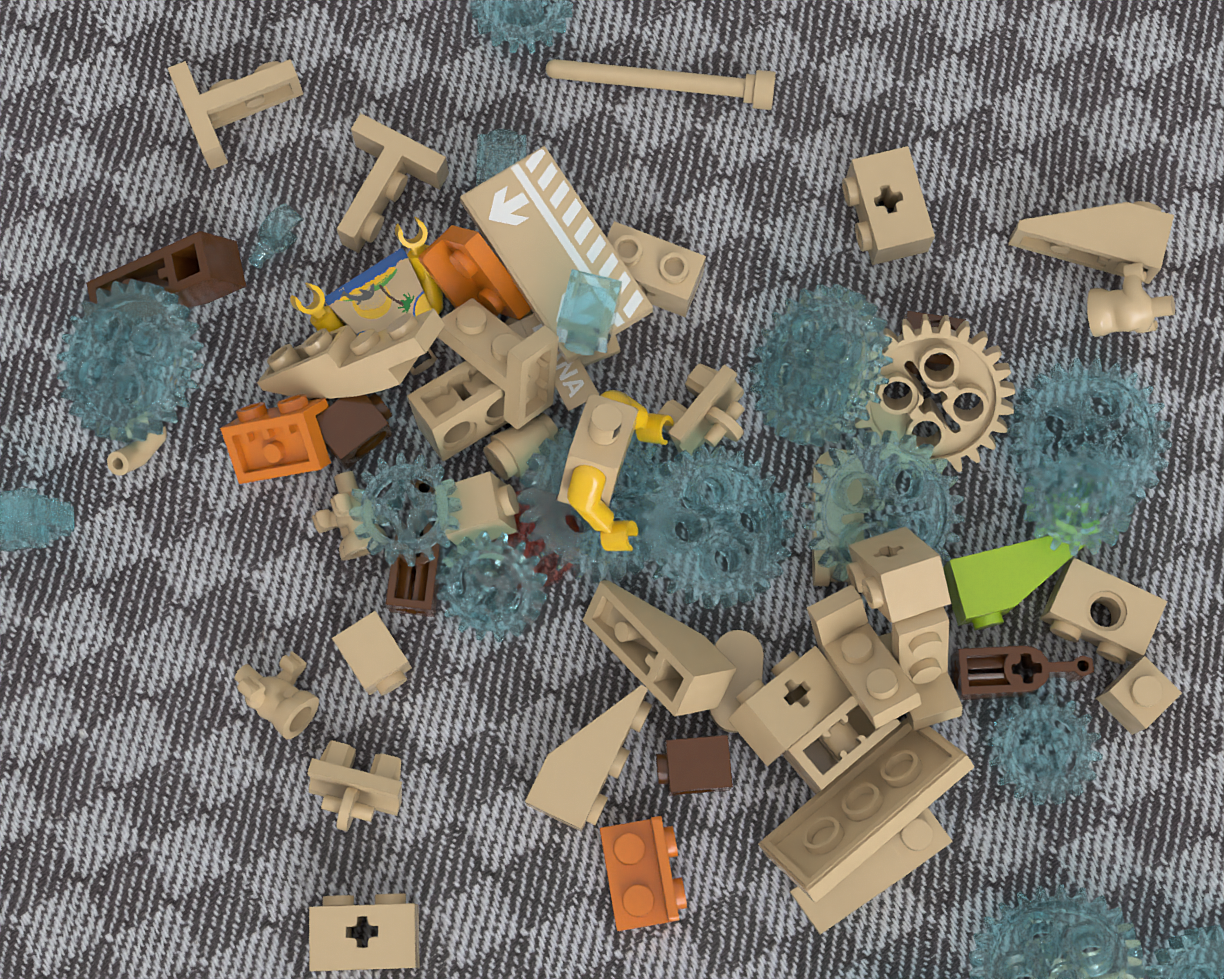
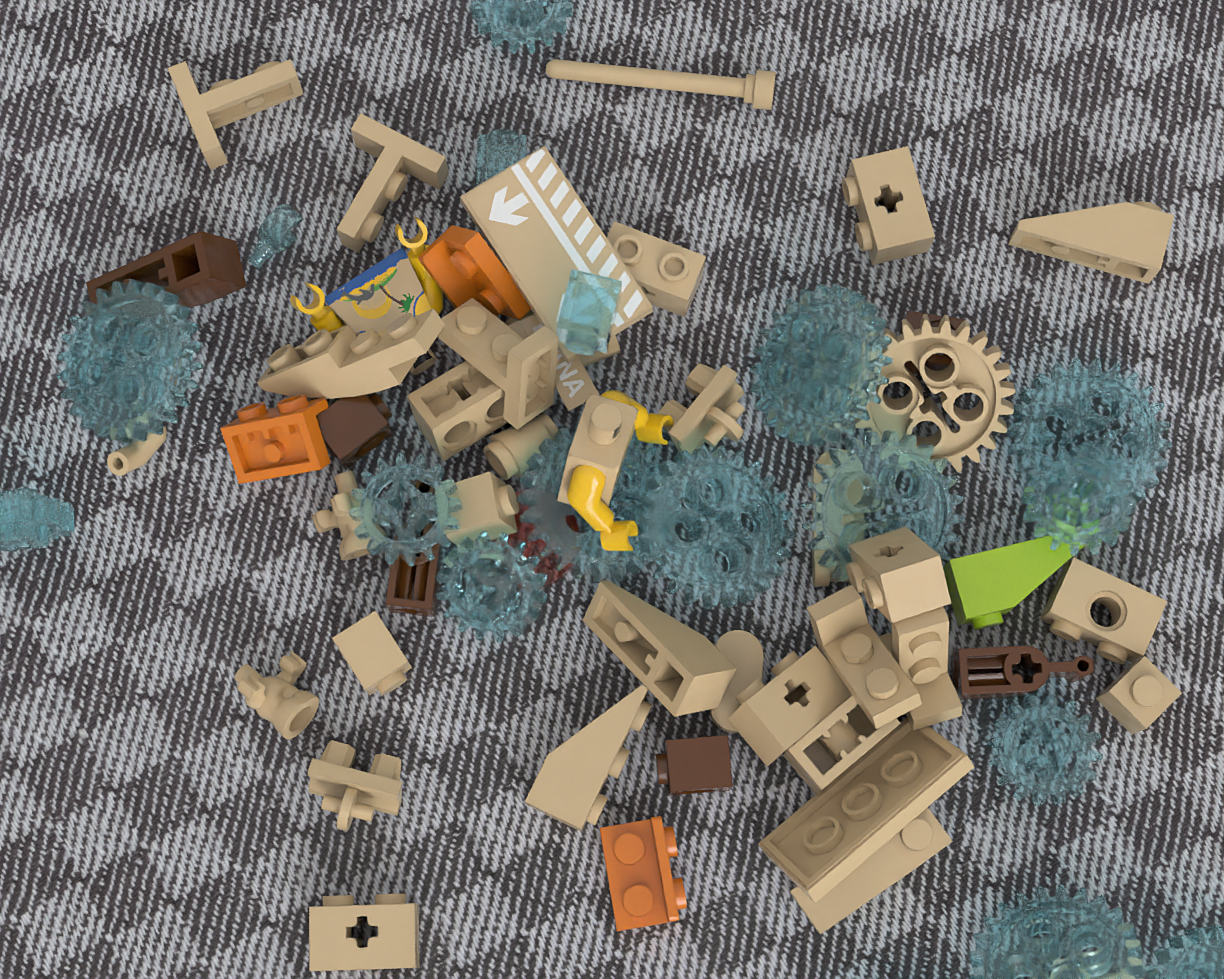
(1127, 308): tan piece -> none

